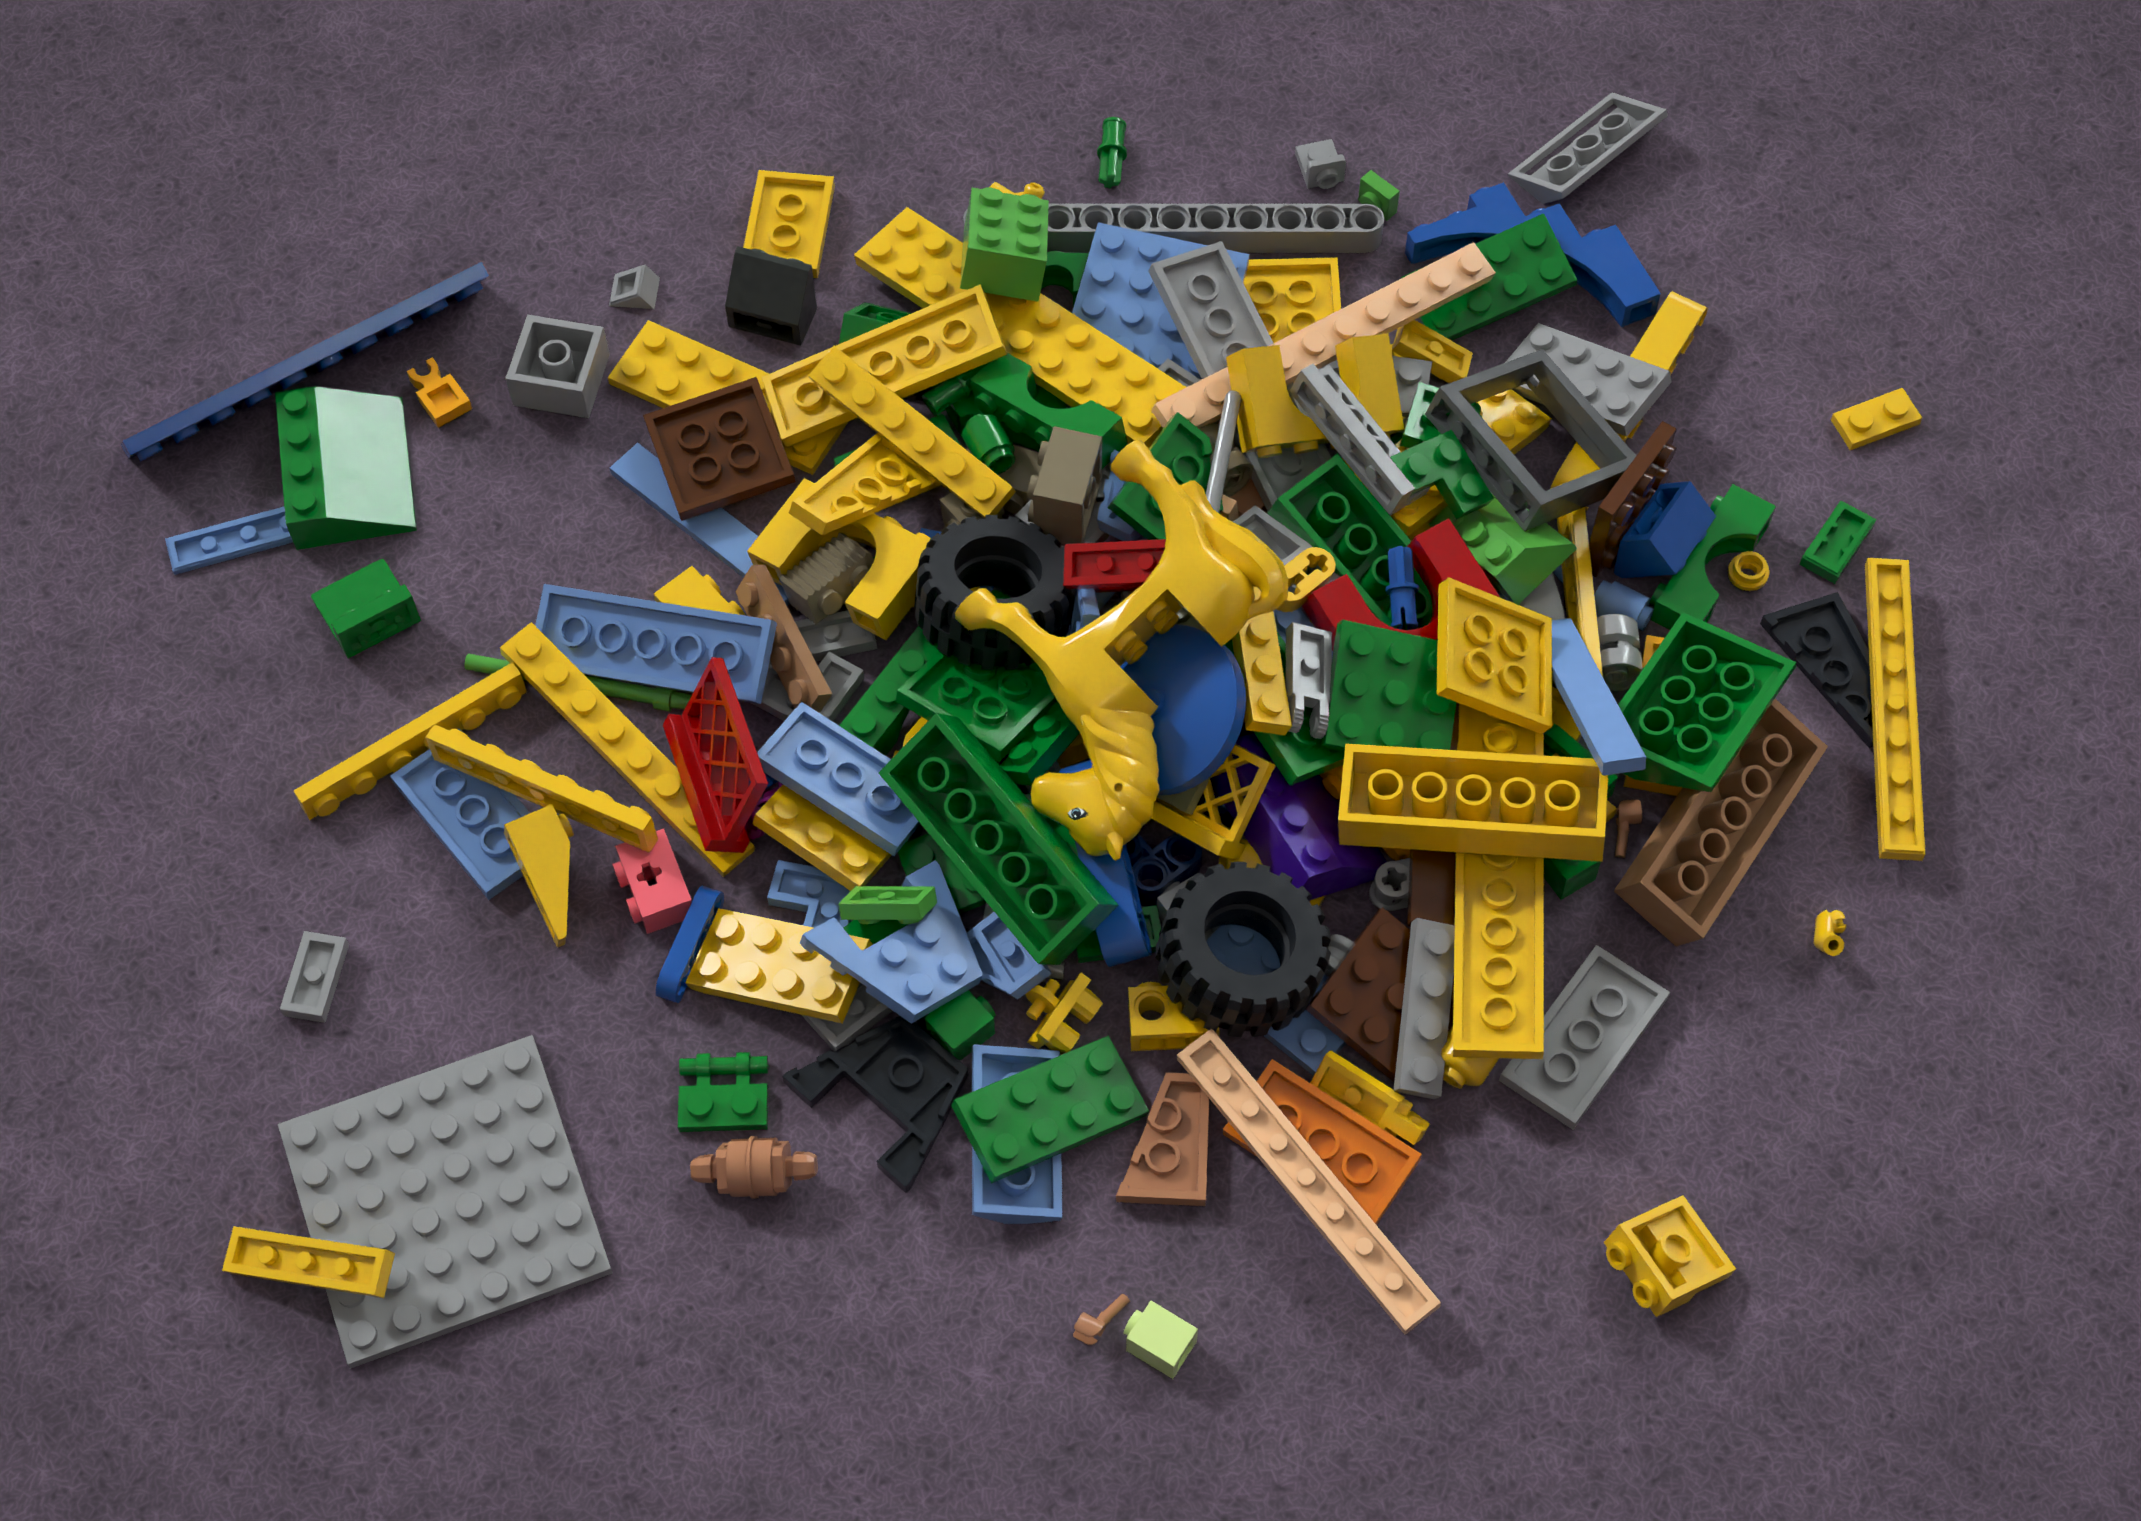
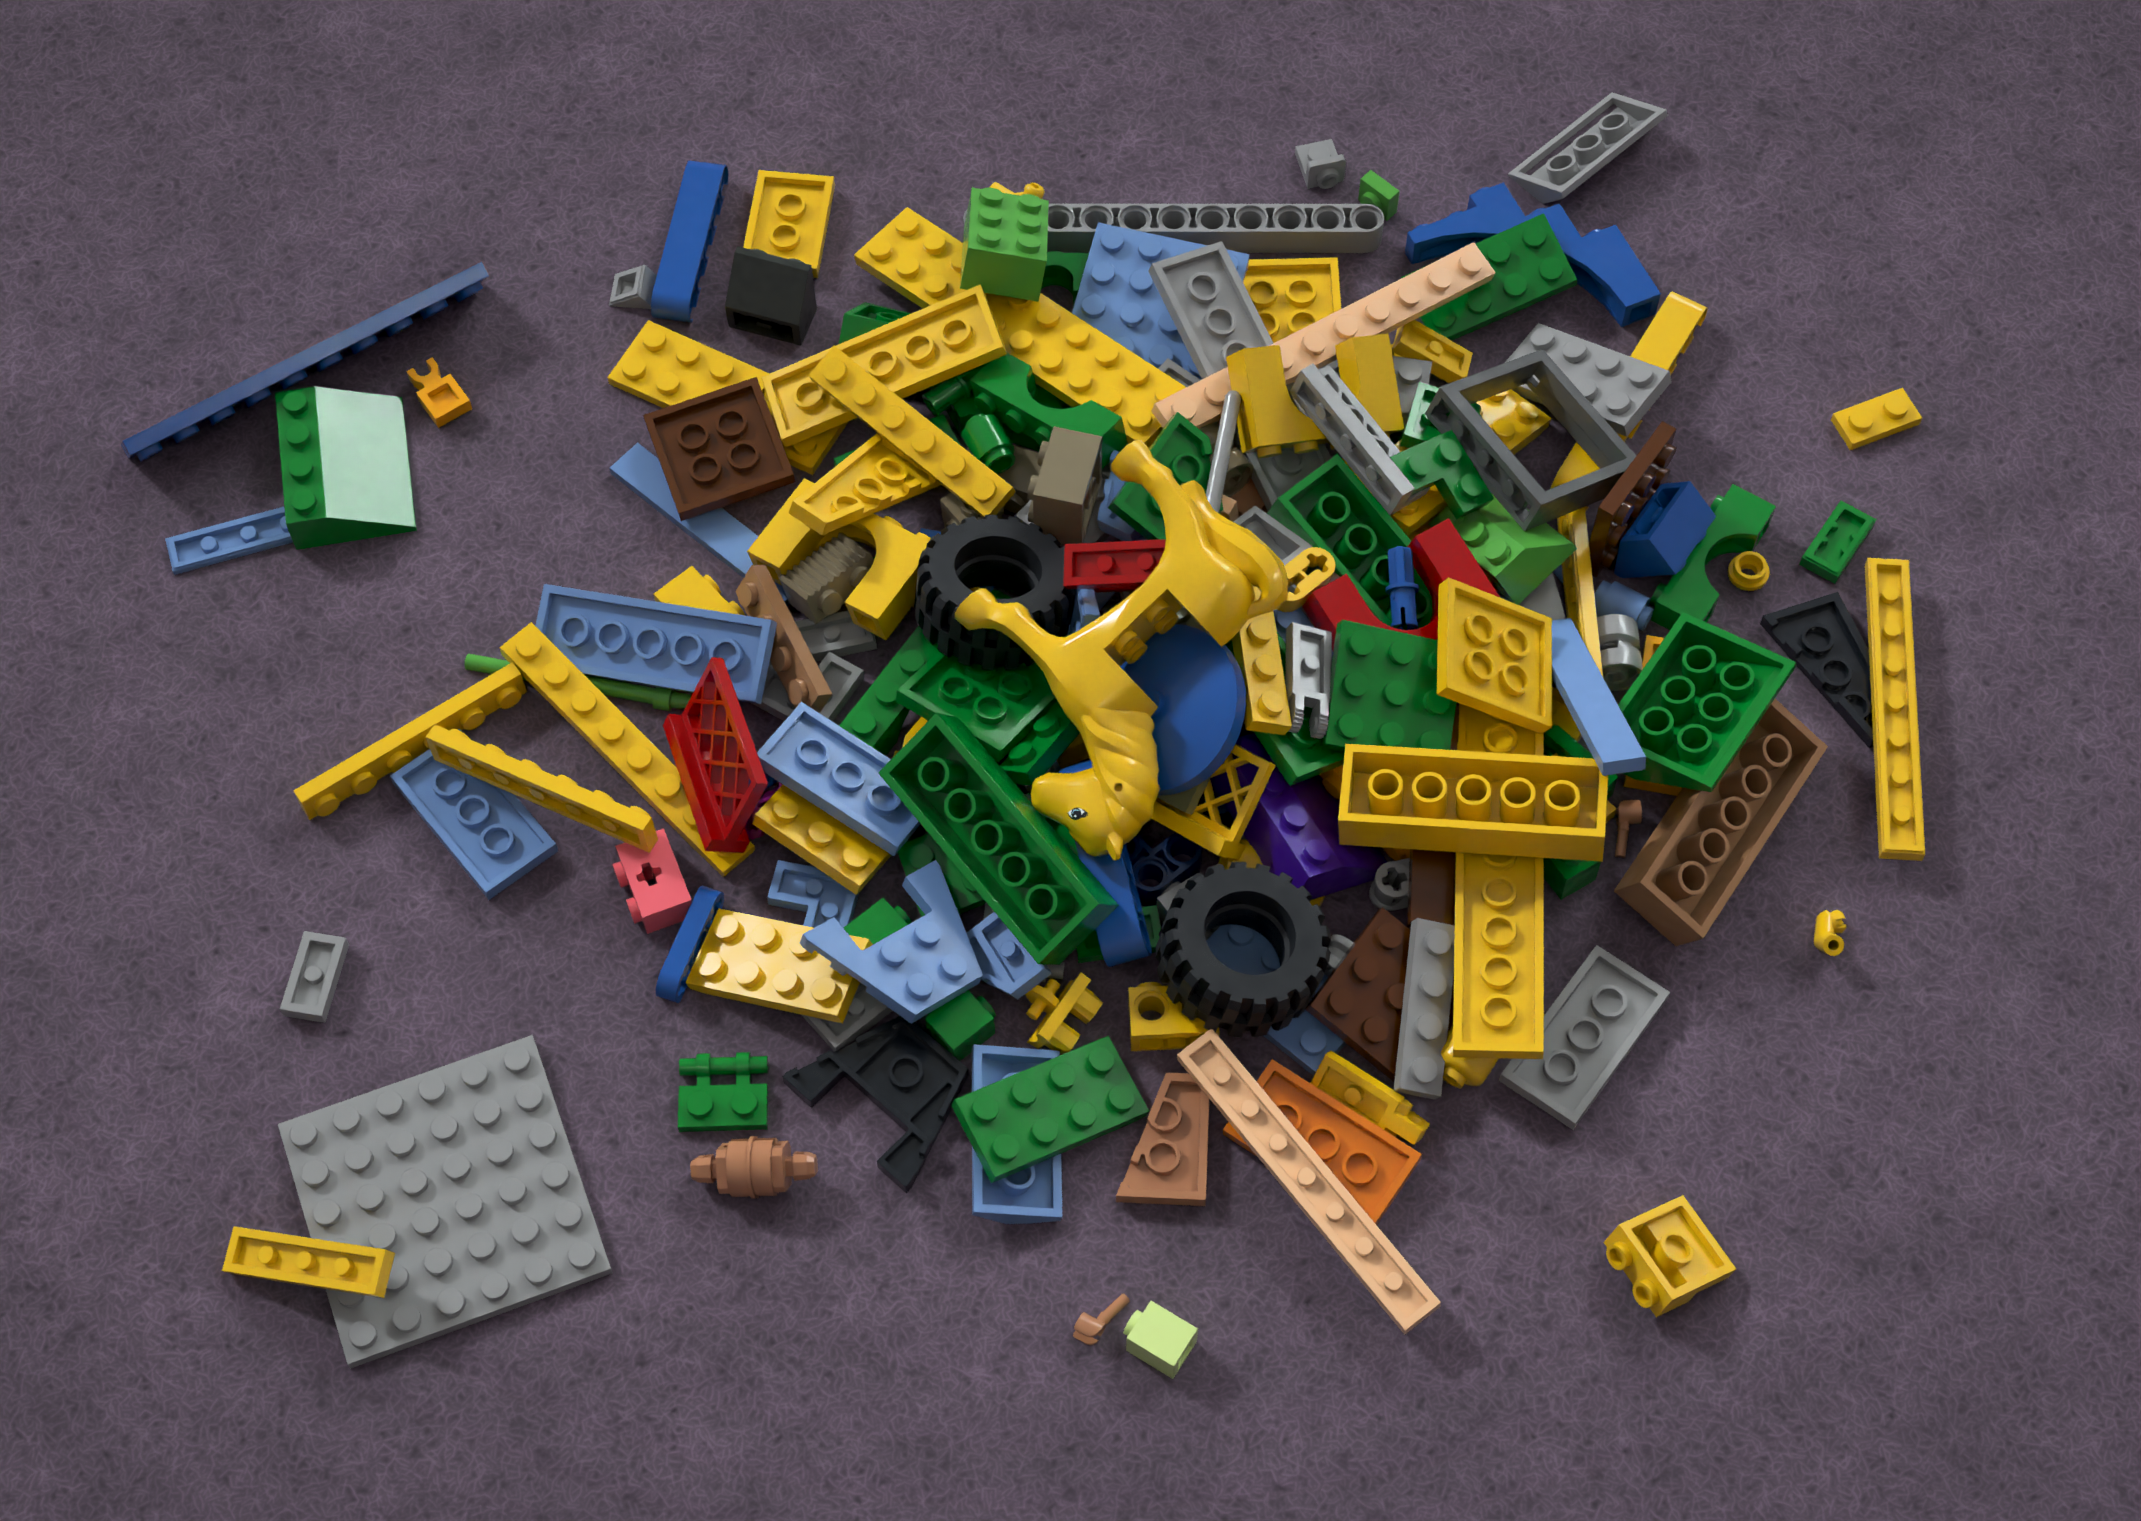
(366, 607): green bracket -> none
(543, 855): yellow slope -> none
(557, 366): light grey brick -> none
(688, 240): none -> blue beam
(880, 903): bright green plate -> none
(1112, 151): green axle -> none

